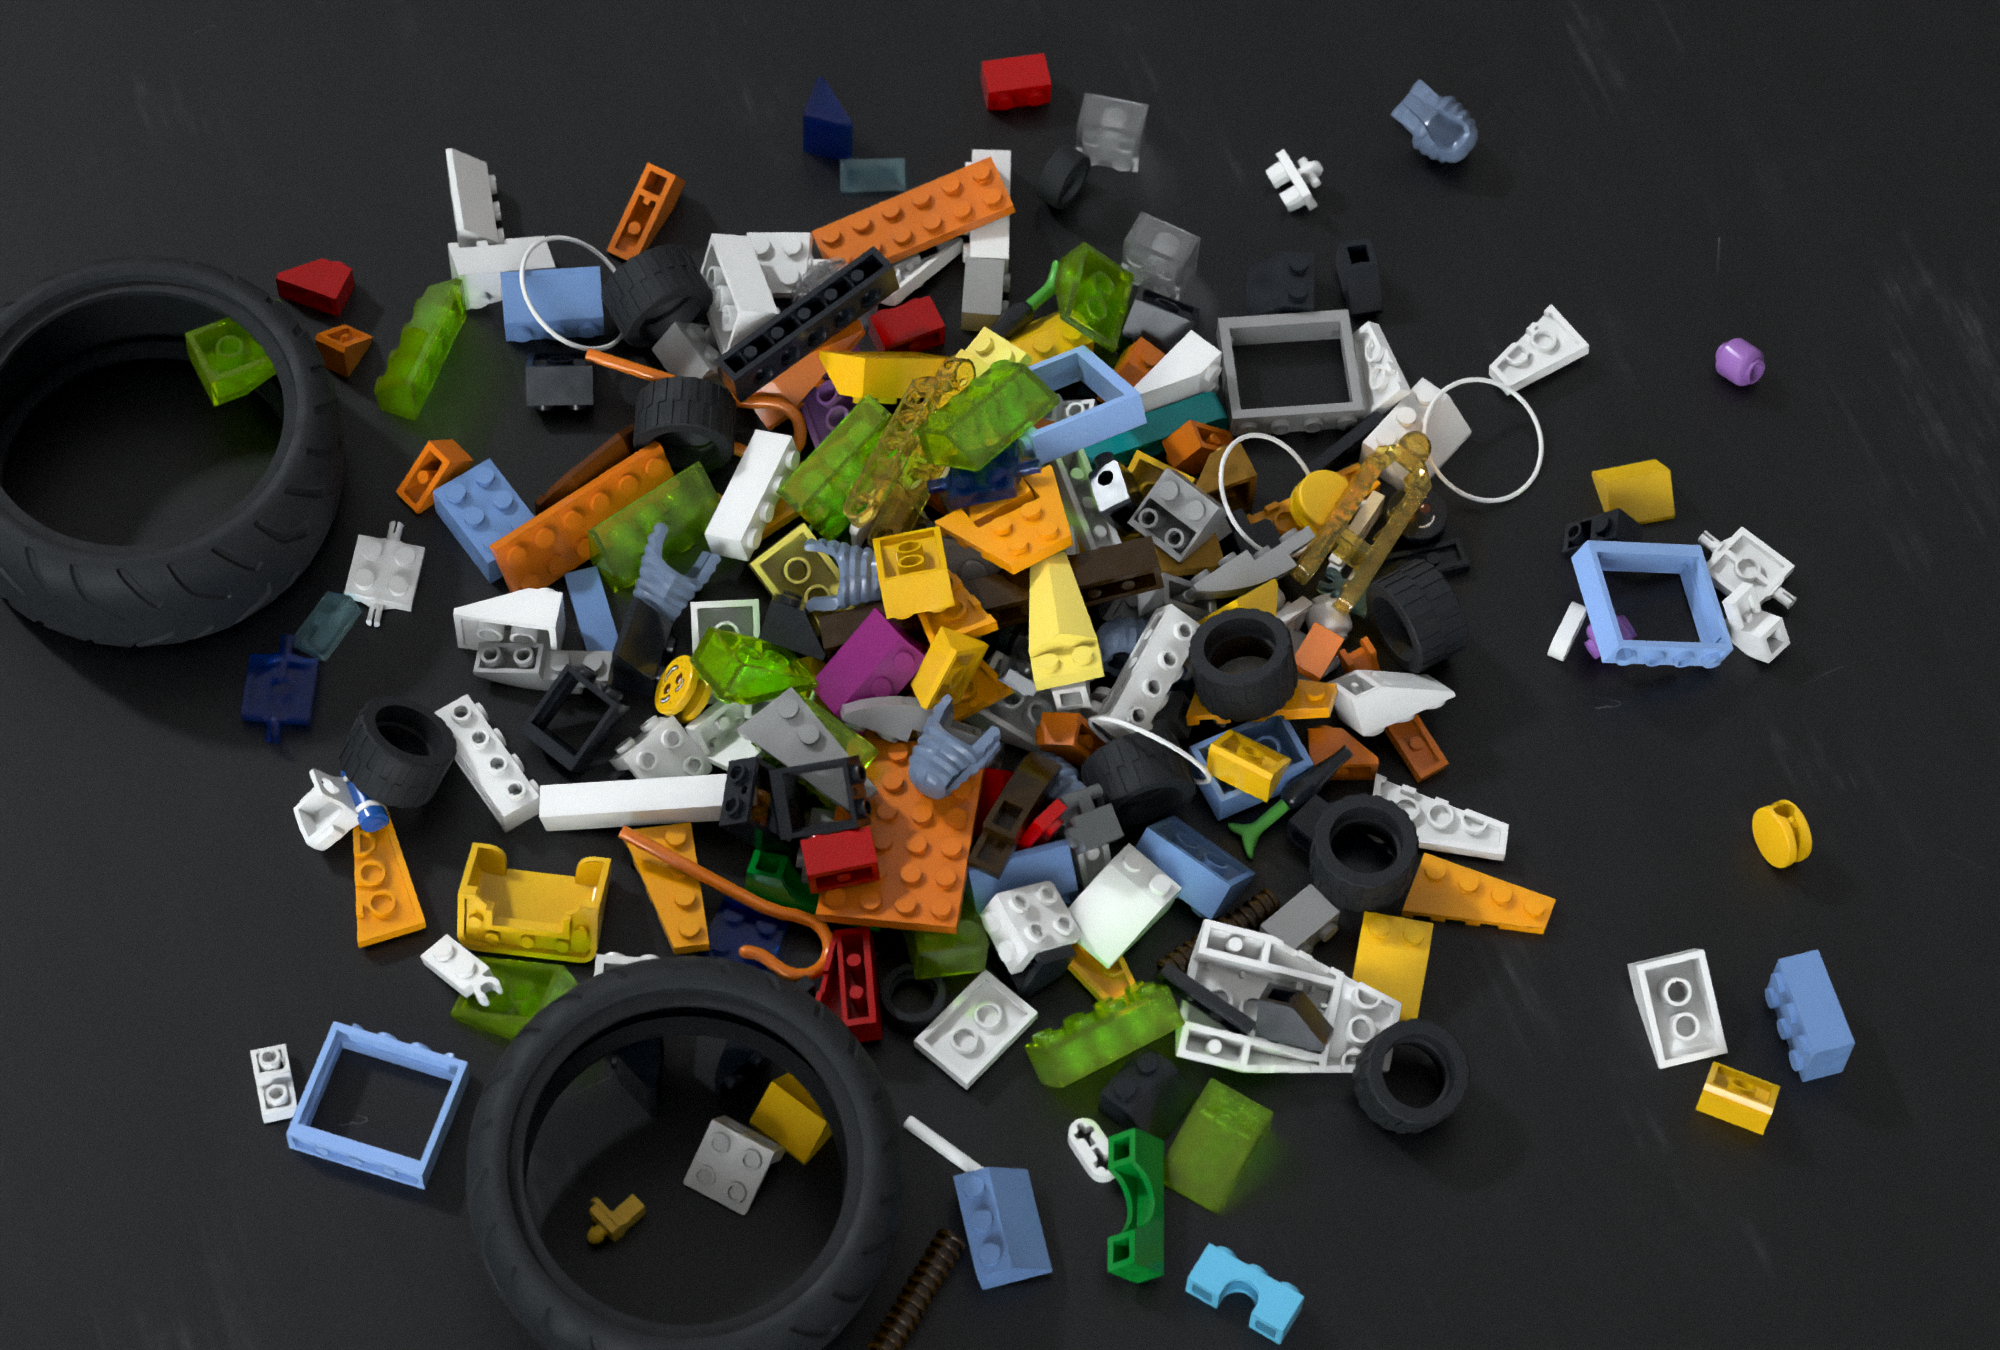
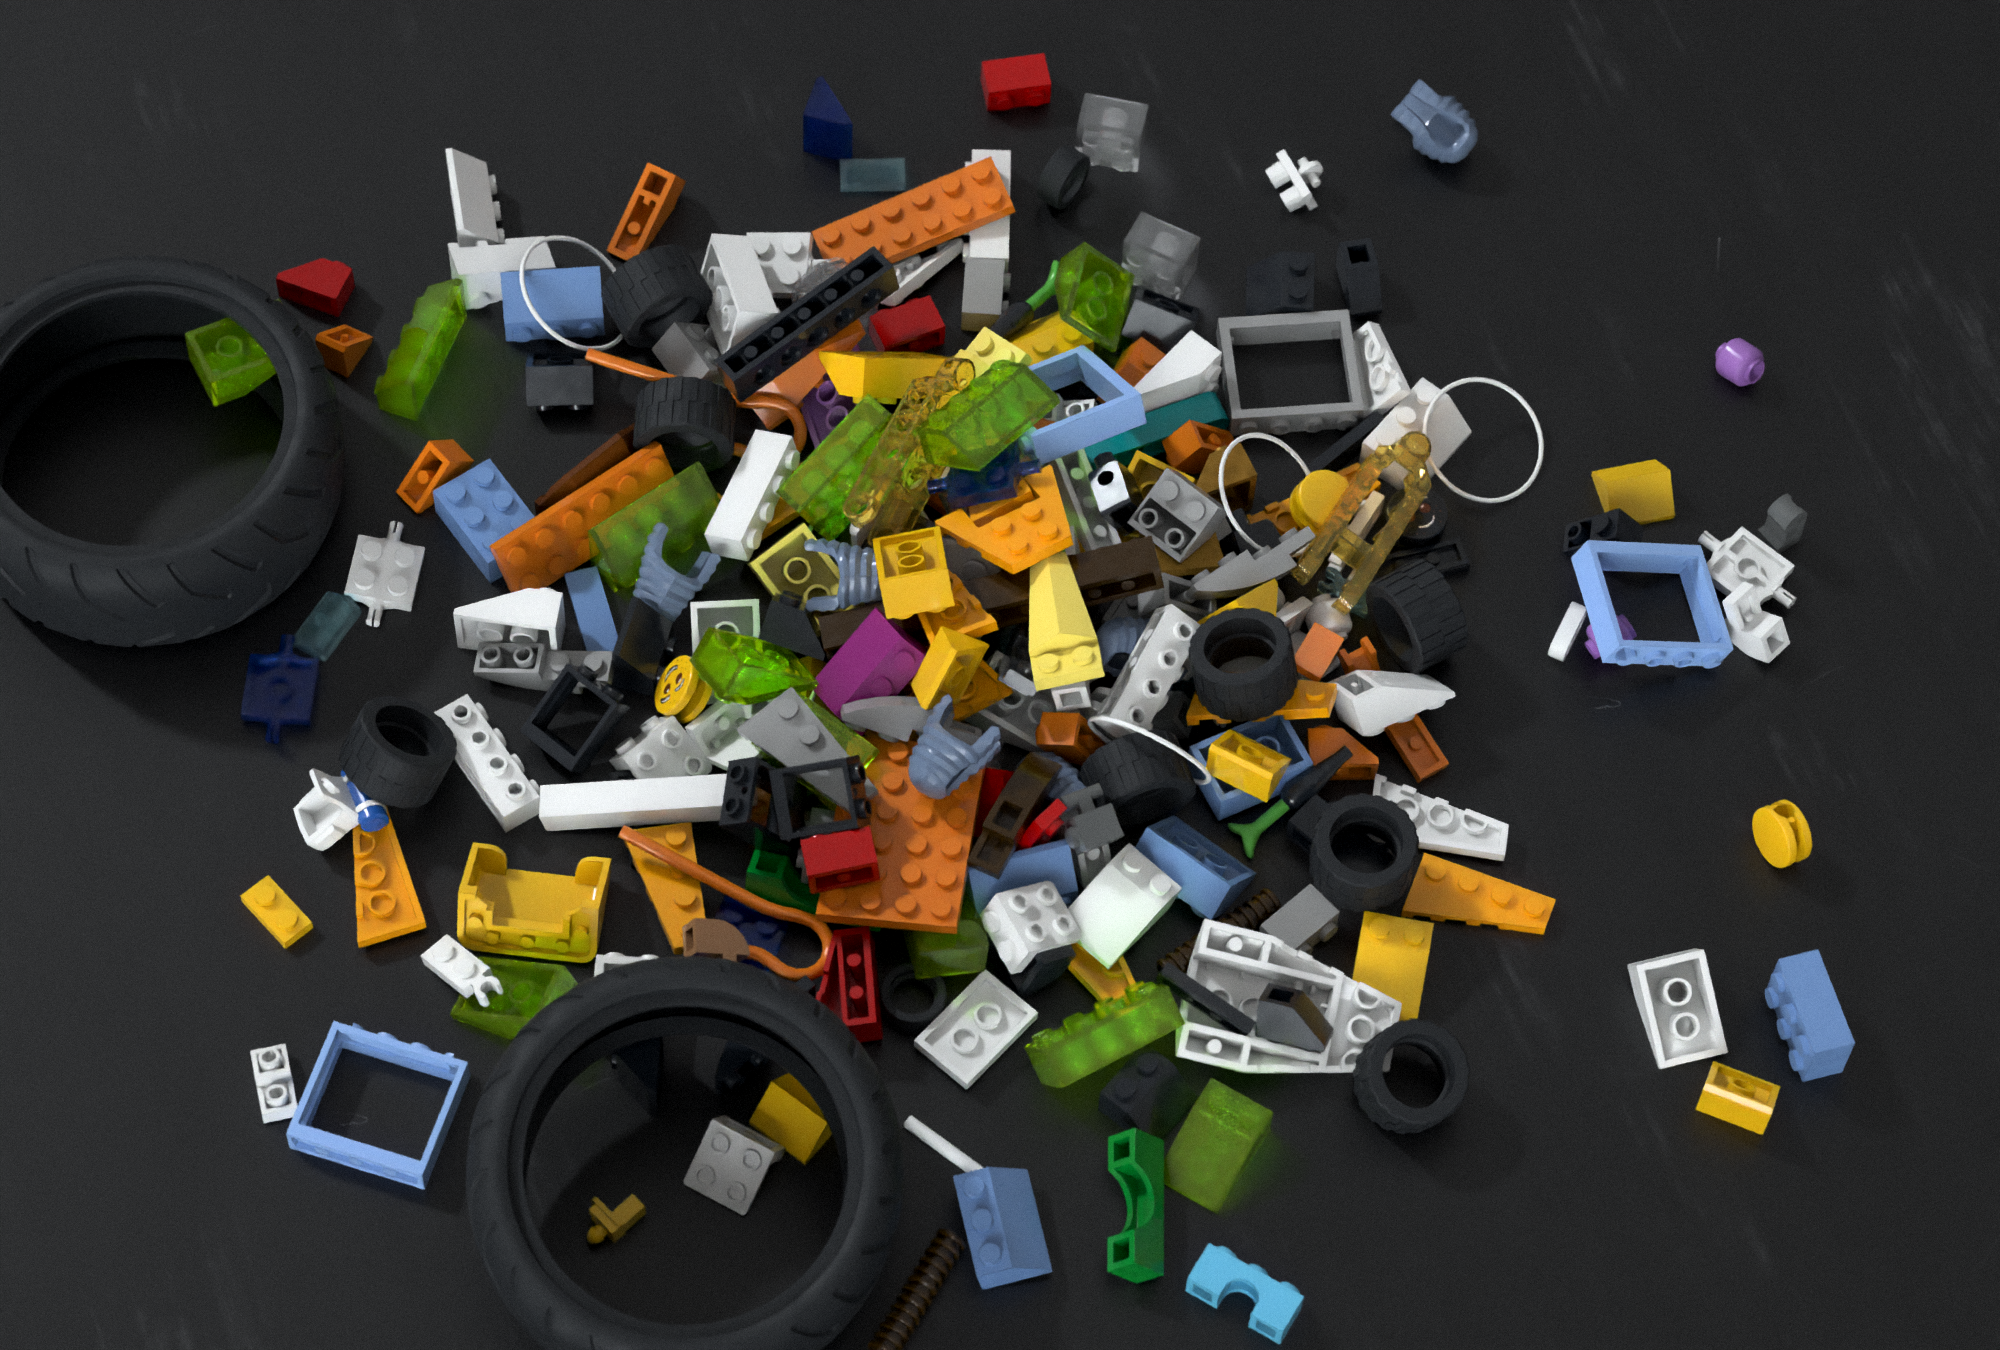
(276, 911): none -> yellow plate
(714, 939): none -> medium nougat brick
(1085, 1153): white beam -> none
(1542, 350): white wing -> none
(1783, 524): none -> dark grey leg

